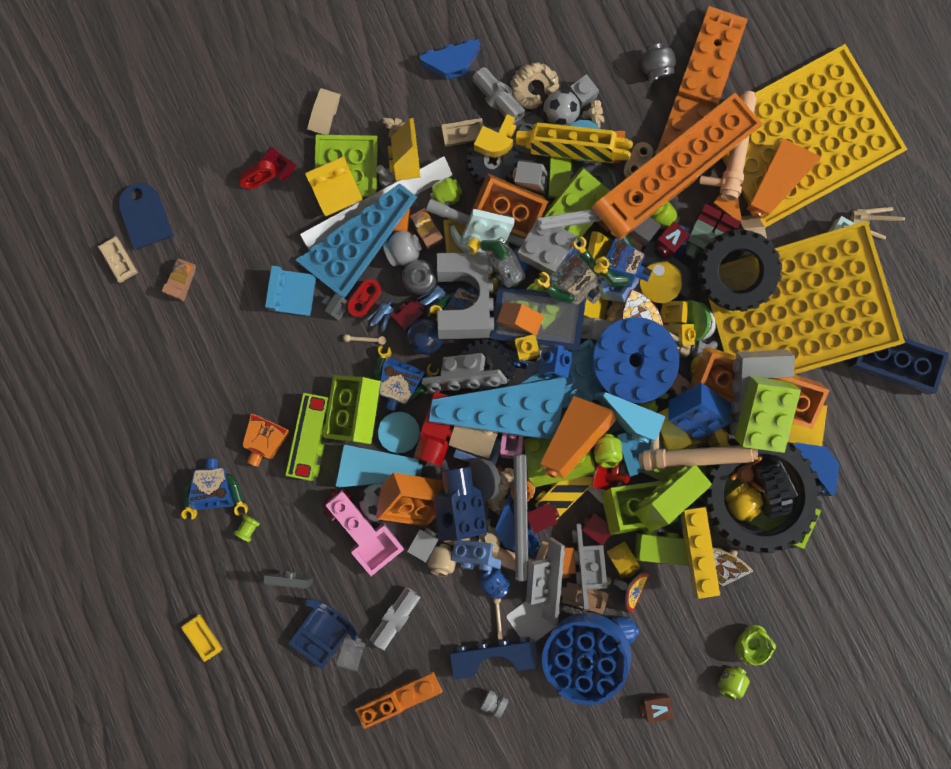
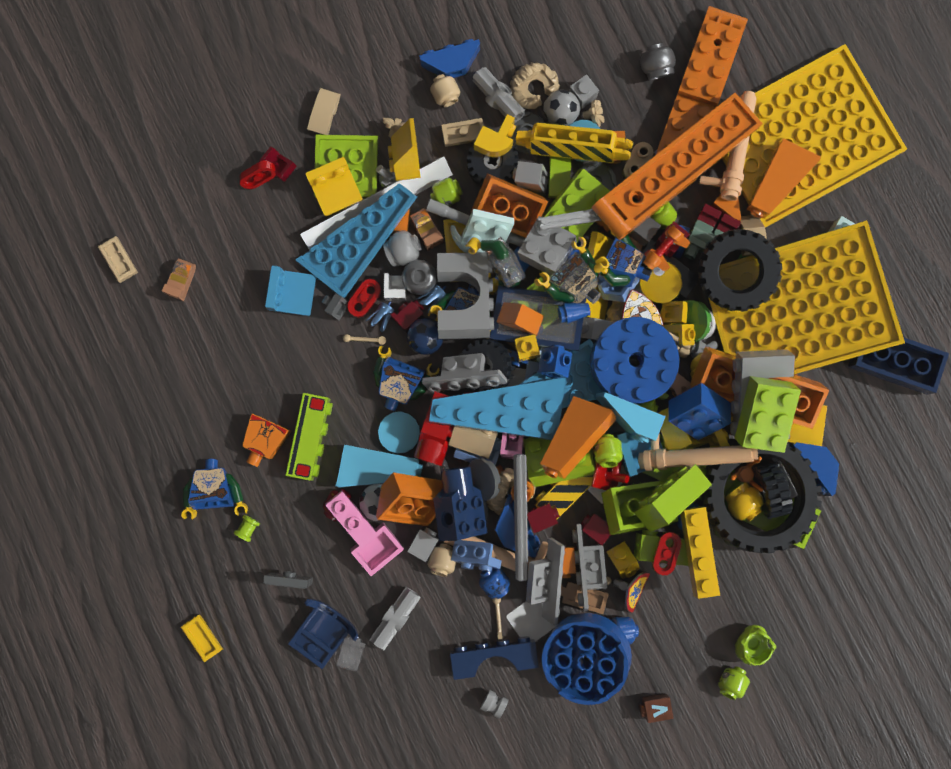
(145, 217): dark blue tile -> none
(352, 409): lime brick -> none
(394, 288): none -> white panel
(398, 699): orange slope -> none
(445, 90): none -> tan head
(491, 537): tan plate -> none
(572, 311): none -> blue cone
(655, 257): none -> orange piece
(669, 554): none -> red plate
(729, 566): shield -> none
(863, 215): tan plant -> none

